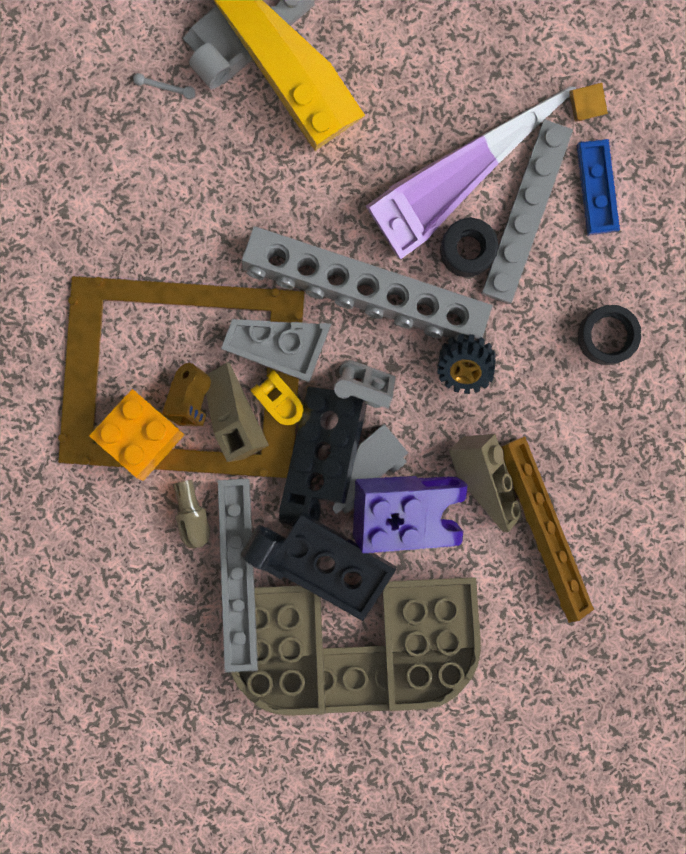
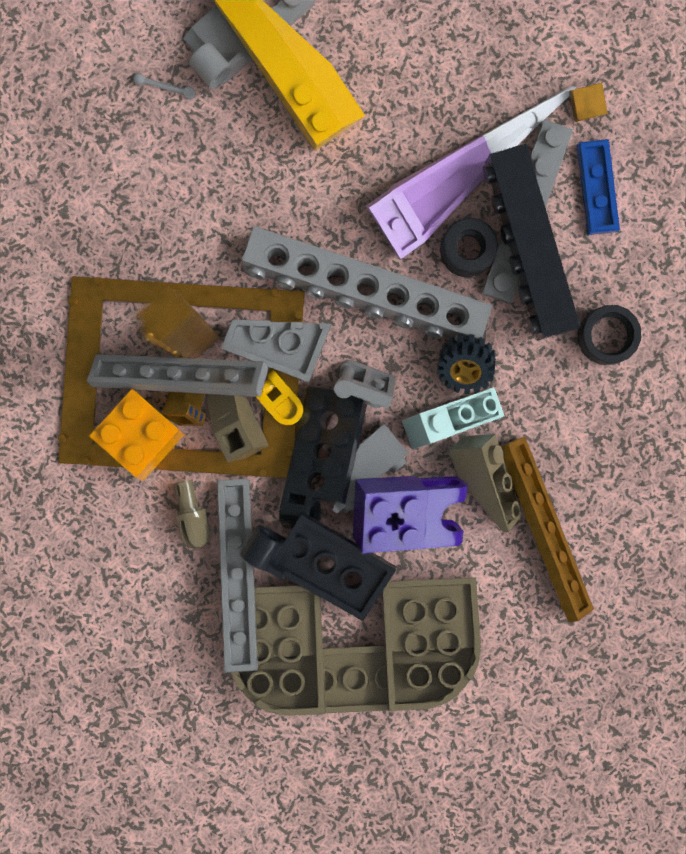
(176, 325): none -> pearl gold brick
(178, 374): none -> light grey plate
(452, 418): none -> light aqua slope
(531, 242): none -> black brick

